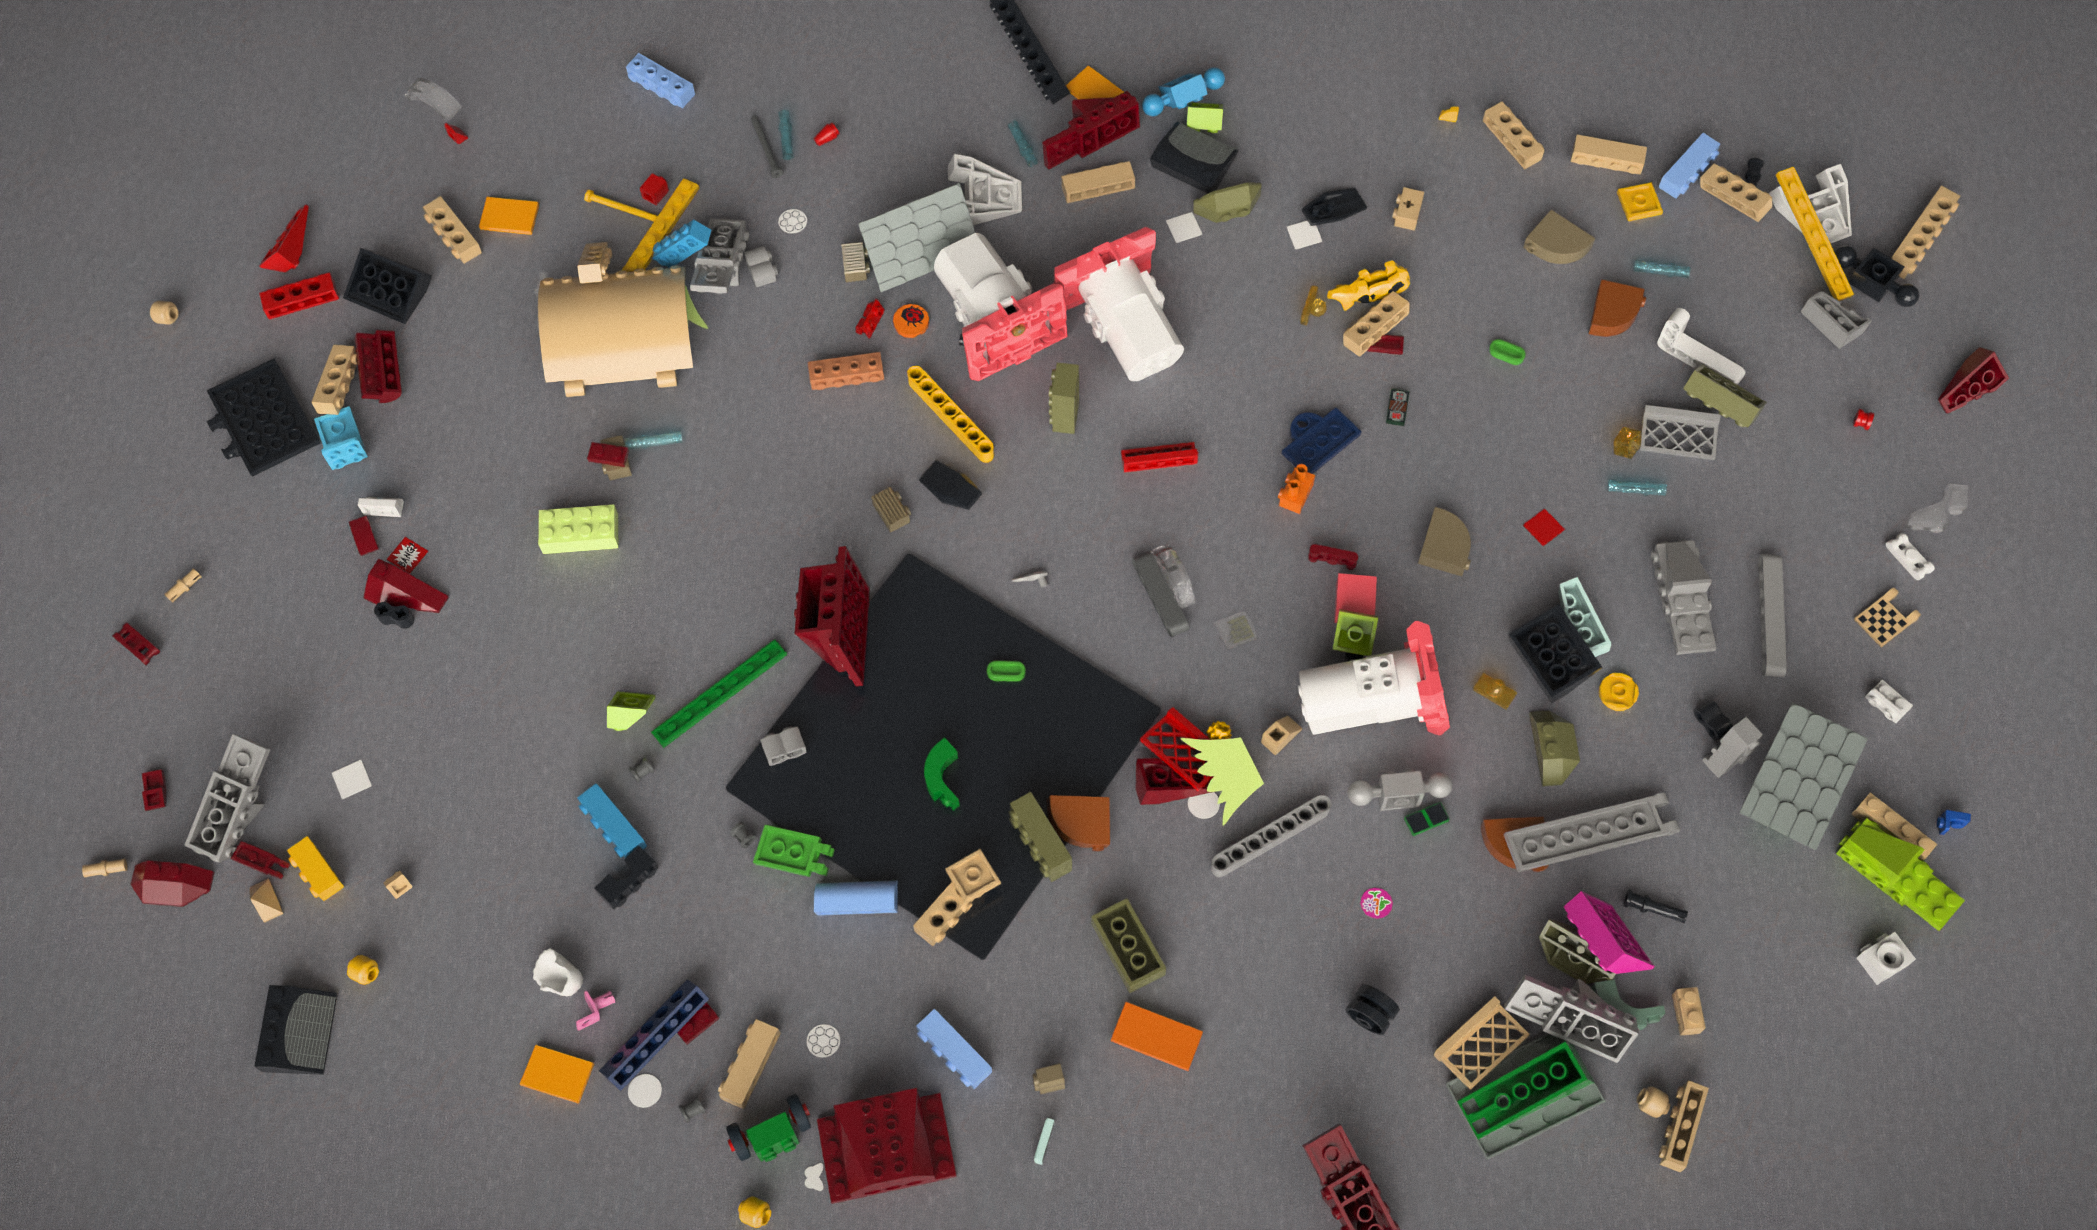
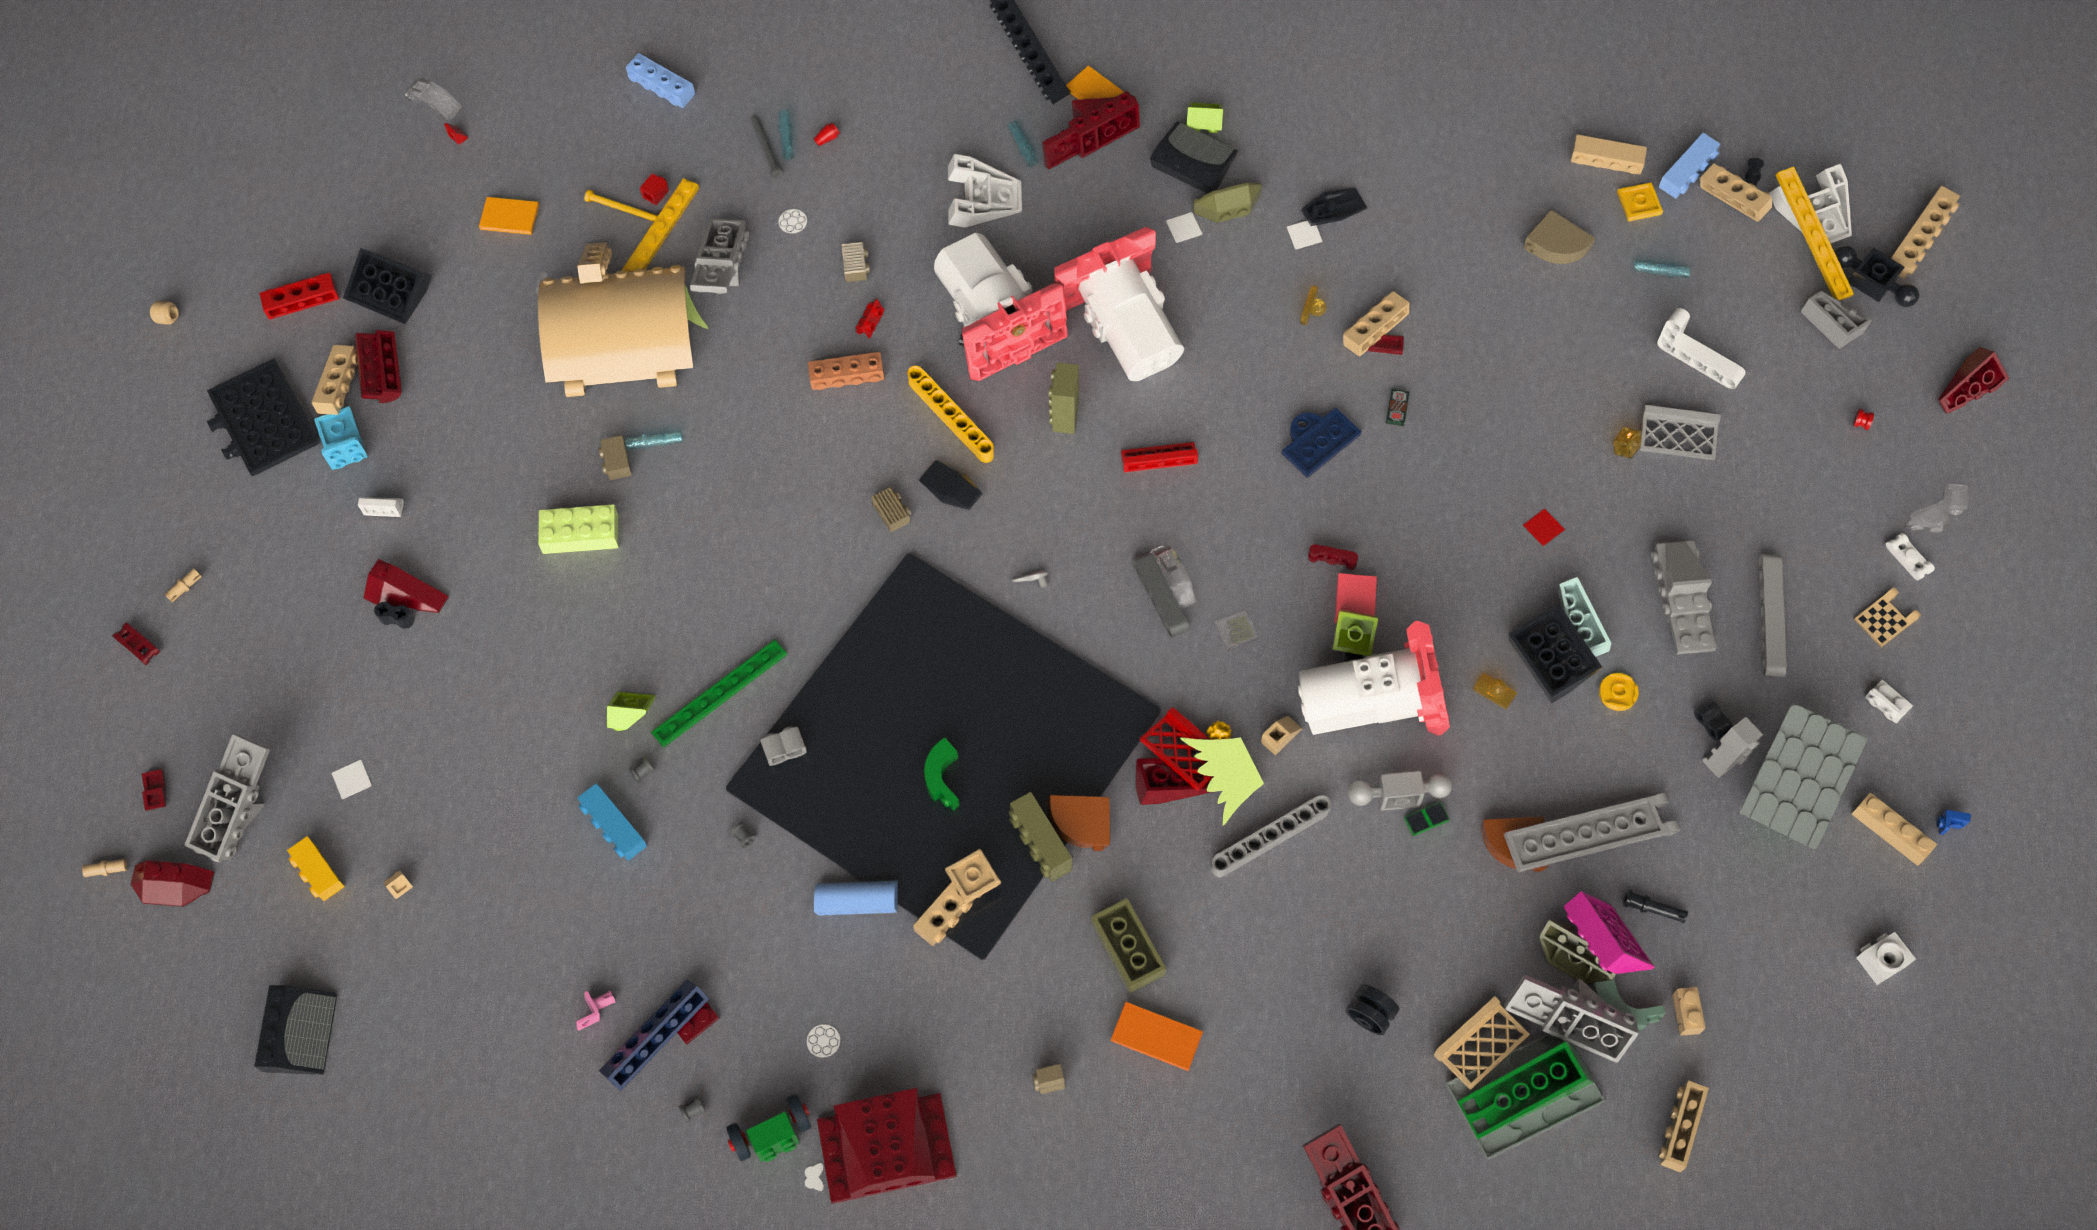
(258, 859): dark red hinge -> none
(265, 900): tan slope -> none
(289, 246): red wedge -> none
(362, 969): yellow head -> none
(363, 535): dark red slope -> none
(407, 555): sticker -> none
(451, 229): tan brick -> none
(557, 974): white piece -> none
(557, 1074): light orange tile -> none
(608, 454): dark red plate -> none
(615, 891): black arch -> none
(644, 1090): white sticker -> none
(681, 244): dark azure brick -> none
(749, 1064): tan brick -> none
(754, 1212): yellow head -> none
(760, 266): light grey brick -> none
(791, 851): bright green tile -> none
(835, 614): dark red wedge -> none
(910, 236): piece -> none
(911, 320): tile -> none
(953, 1049): light blue brick -> none
(1006, 671): bright green tile -> none
(1044, 1141): light aqua tile -> none
(1098, 182): tan brick -> none
(1183, 90): dark azure brick -> none
(1204, 805): white sticker -> none
(1297, 489): orange brick -> none
(1372, 286): yellow animal -> none
(1376, 903): sticker -> none
(1409, 208): tan brick -> none
(1446, 543): dark tan brick -> none
(1450, 114): yellow tile -> none
(1507, 352): bright green tile -> none
(1513, 135): tan brick -> none
(1554, 747): olive wedge -> none
(1615, 308): dark orange brick -> none
(1653, 1101): tan head -> none
(1659, 489): clear light blue pin -> none
(1724, 396): olive brick -> none
(1899, 873): lime wedge -> none

